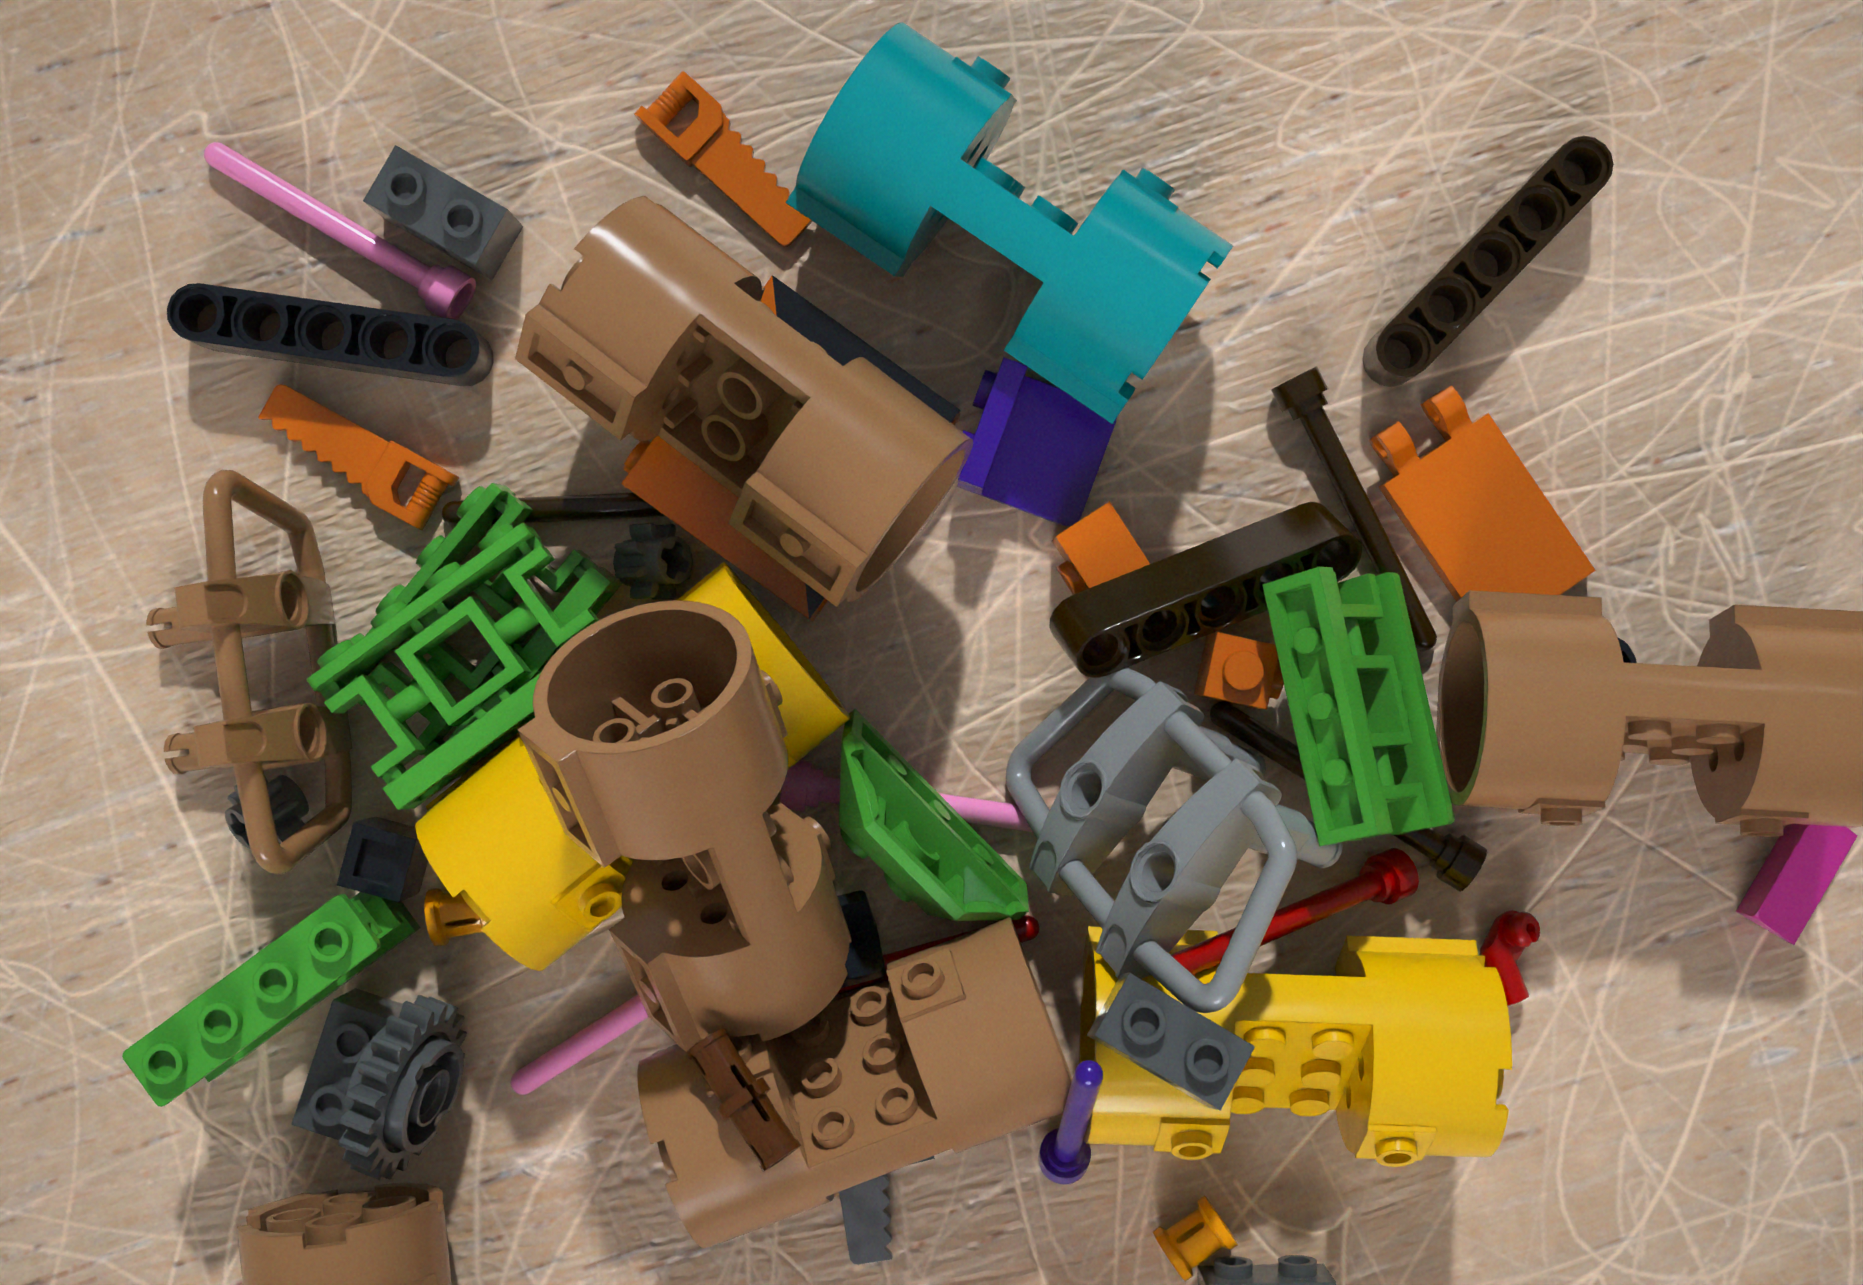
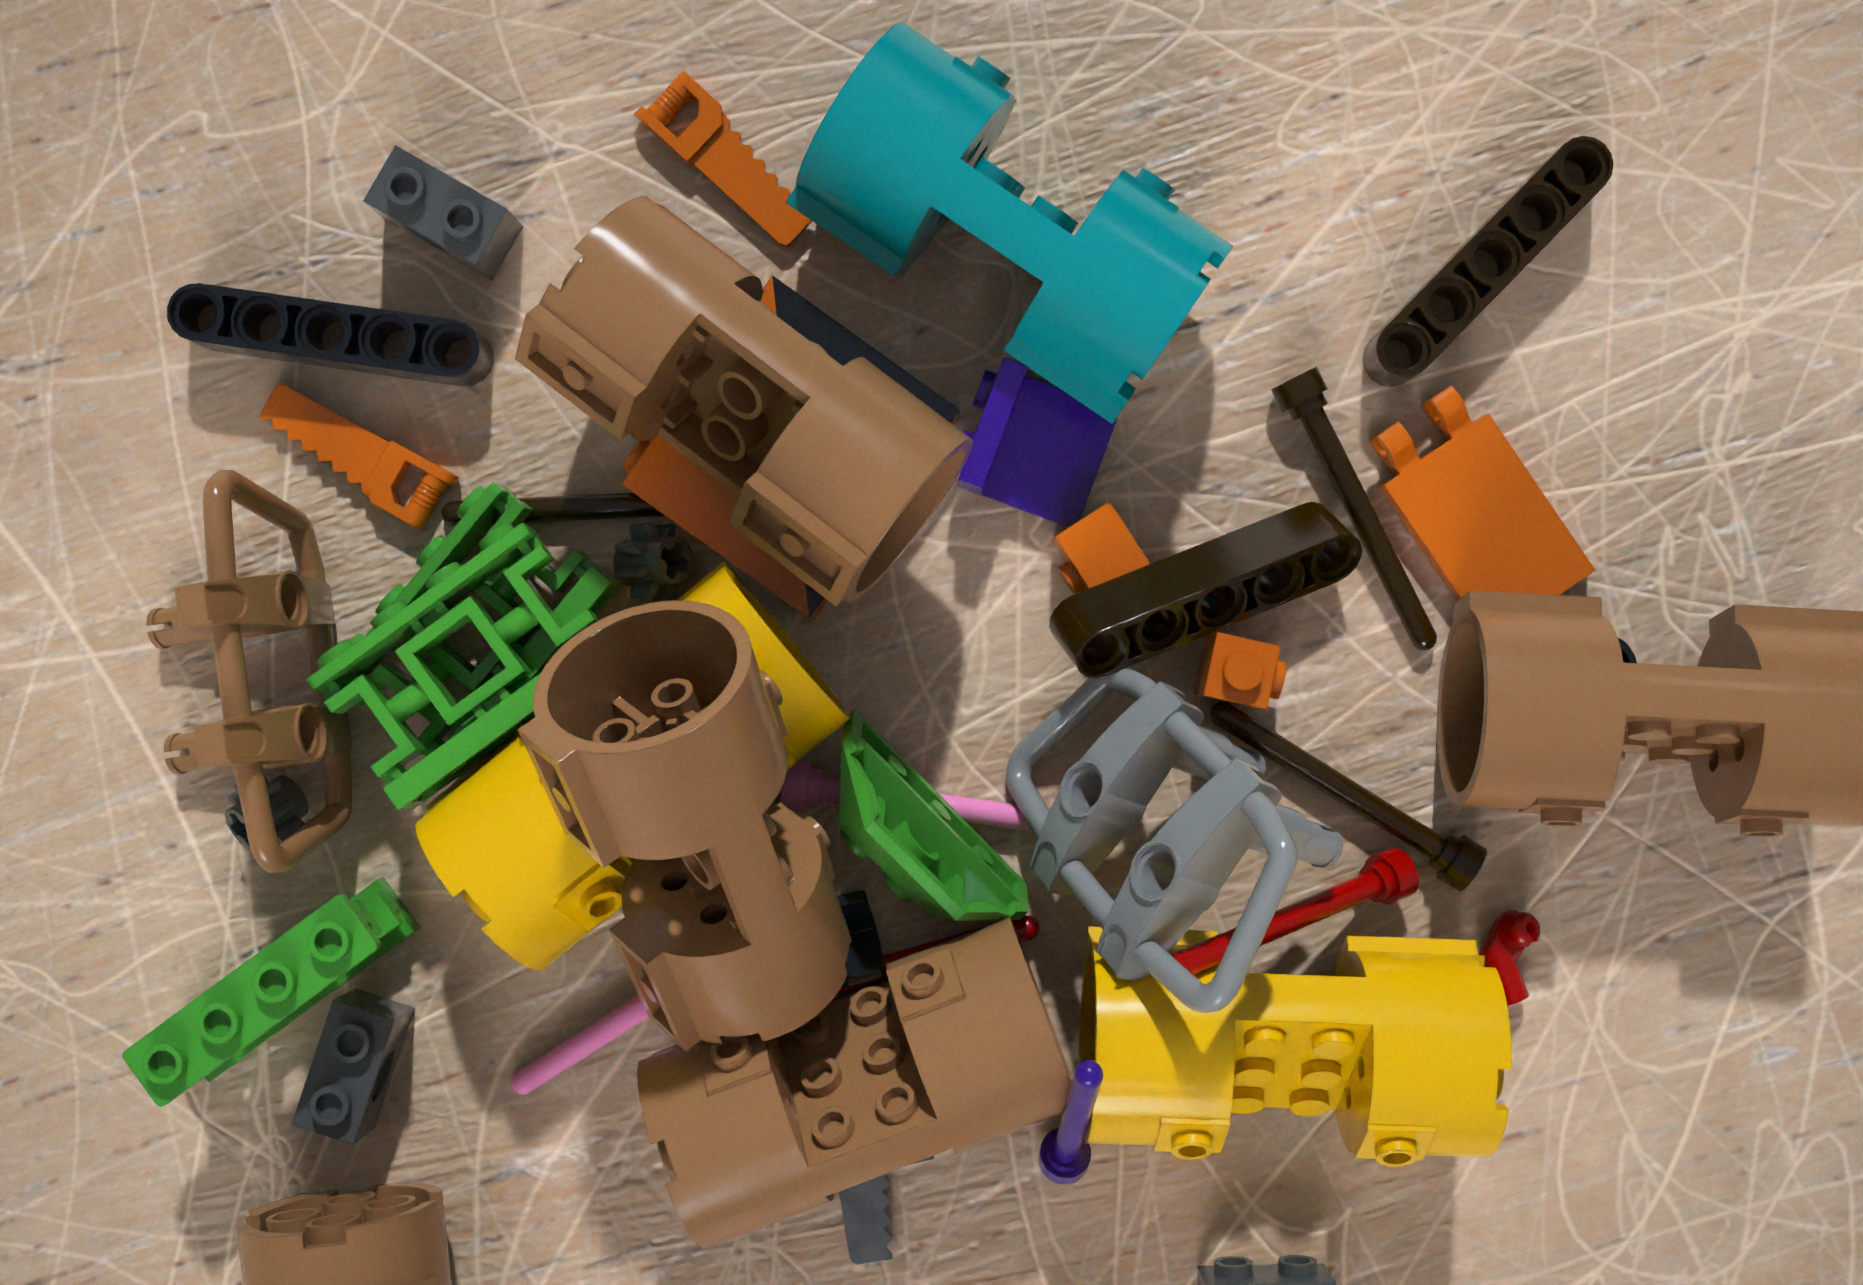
(383, 860): black panel -> none
(403, 1087): dark grey gear -> none
(445, 289): bright pink piece -> none
(449, 917): light orange bush -> none
(743, 1099): reddish brown pin -> none
(1171, 1041): dark grey brick -> none
(1194, 1238): light orange bush -> none
(1358, 705): bright green fence -> none
(1795, 878): dark pink slope -> none

